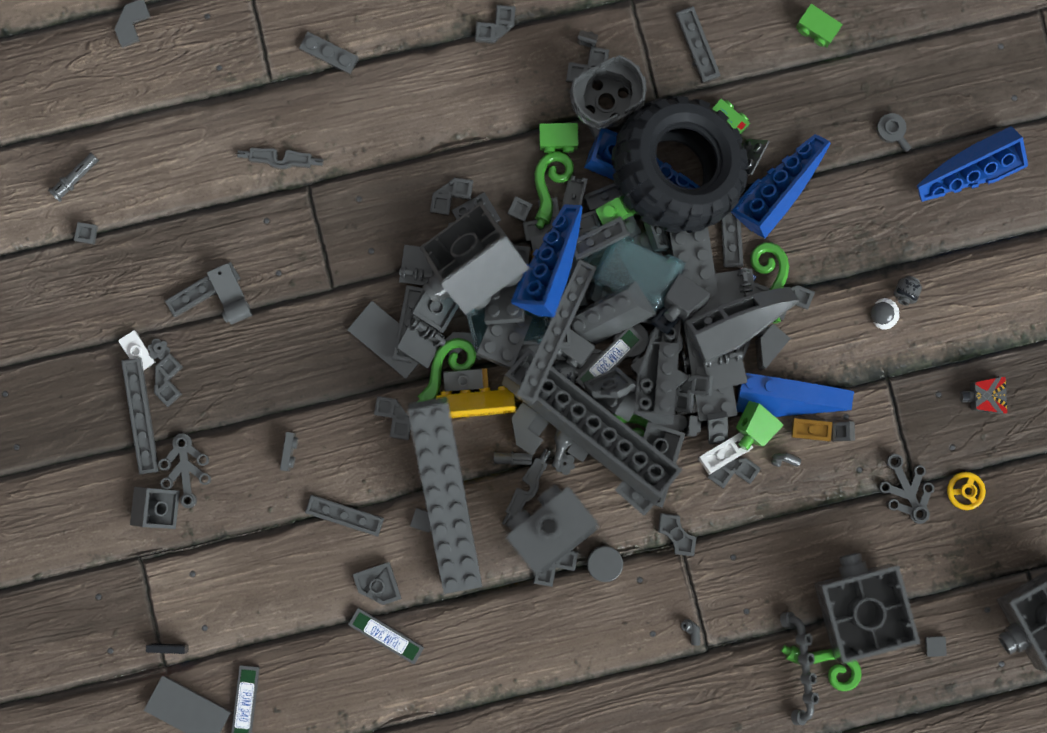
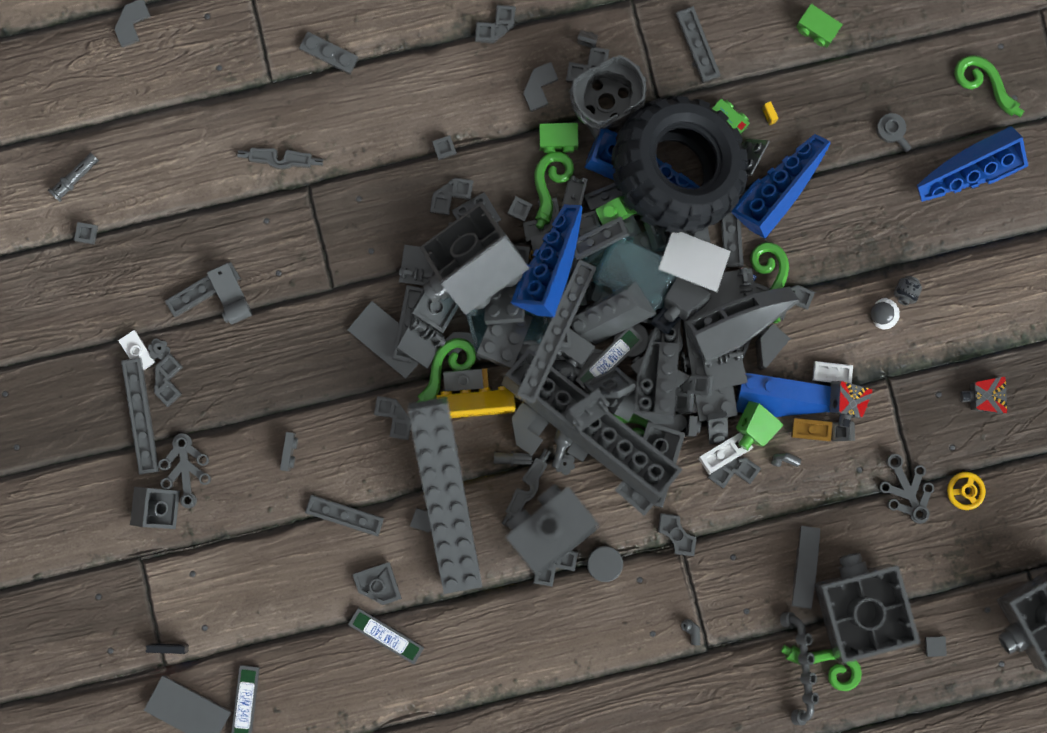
(444, 147): none -> dark grey plate
(539, 78): none -> dark grey tile
(587, 411): none -> dark grey hinge
(694, 260): none -> white sticker
(770, 113): none -> yellow tile
(806, 567): none -> dark grey slope
(832, 372): none -> white plate
(848, 401): none -> torso
(1004, 101): none -> bright green plant

